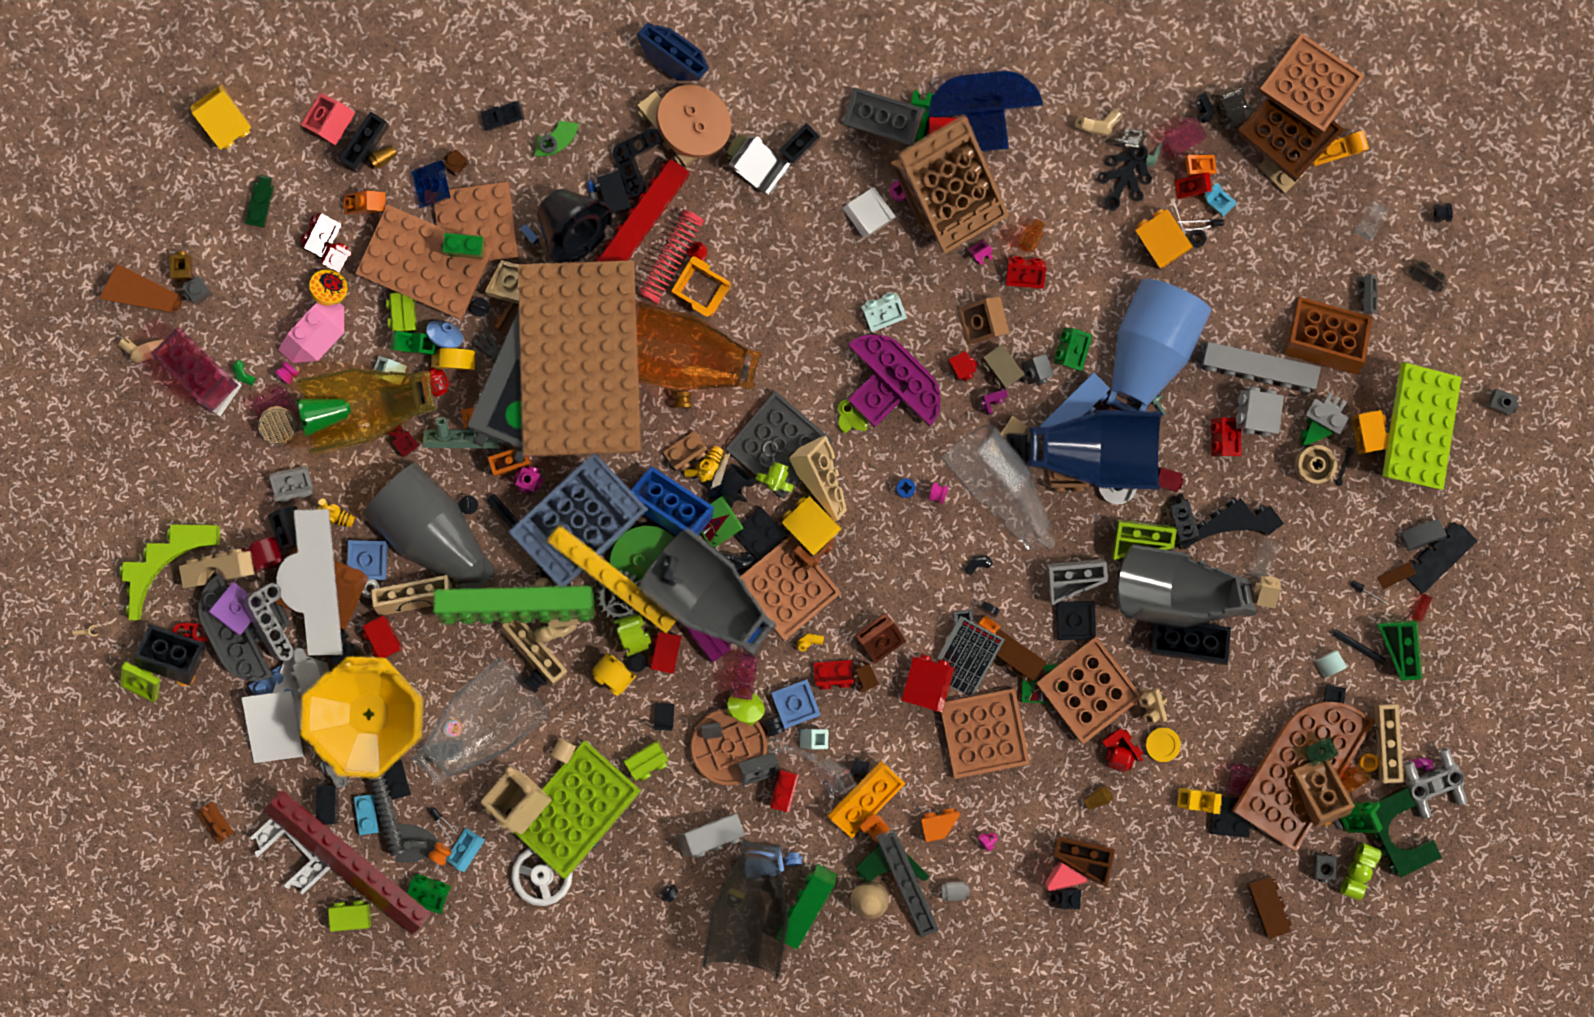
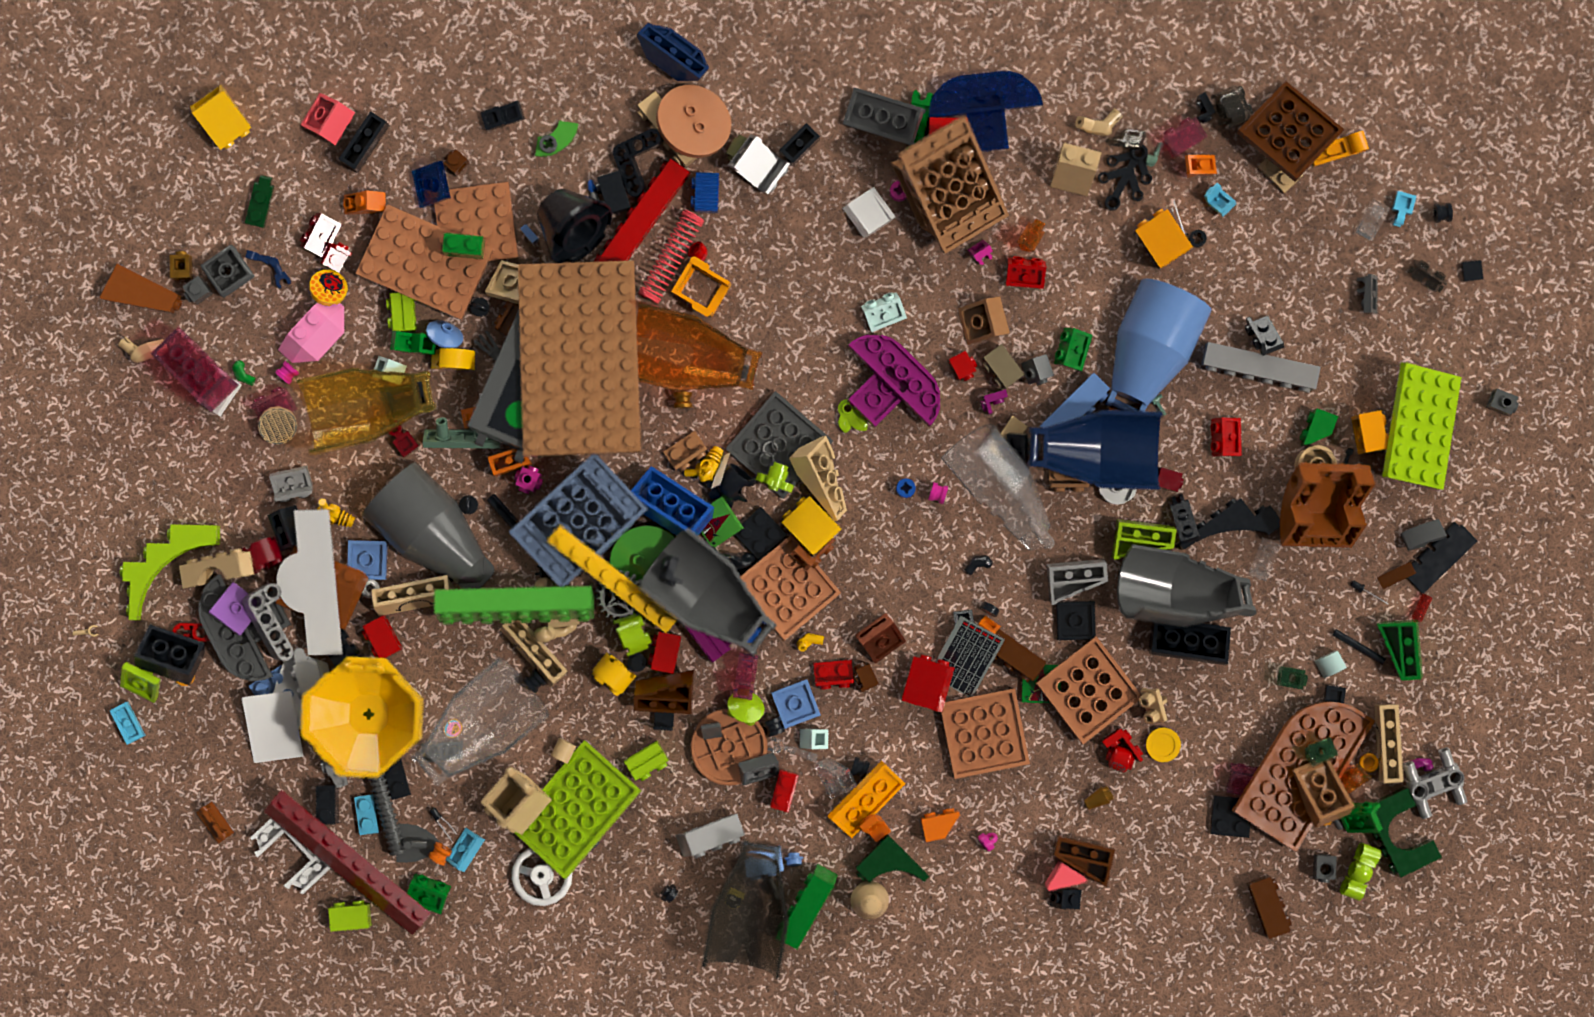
(127, 723): none -> medium azure plate
(215, 269): none -> dark grey brick
(274, 262): none -> dark blue piece
(321, 413): green cone -> none
(381, 157): pearl gold cone -> none
(438, 382): red head -> none
(665, 693): none -> reddish brown wedge
(706, 192): none -> blue brick
(907, 882): dark grey tile -> none
(954, 891): light grey brick -> none
(1075, 169): none -> tan slope
(1193, 186): red slope -> none
(1199, 800): yellow brick -> none
(1214, 222): piece -> none
(1259, 411): light grey brick -> none
(1264, 335): none -> bracket
(1267, 591): tan brick -> none
(1300, 678): none -> clear green brick
(1311, 83): nougat plate -> none
(1325, 505): none -> dark orange slope
(1328, 336): dark orange slope -> none
(1328, 413): light grey hinge -> none
(1403, 206): none -> medium azure plate
(1472, 271): none -> black tile

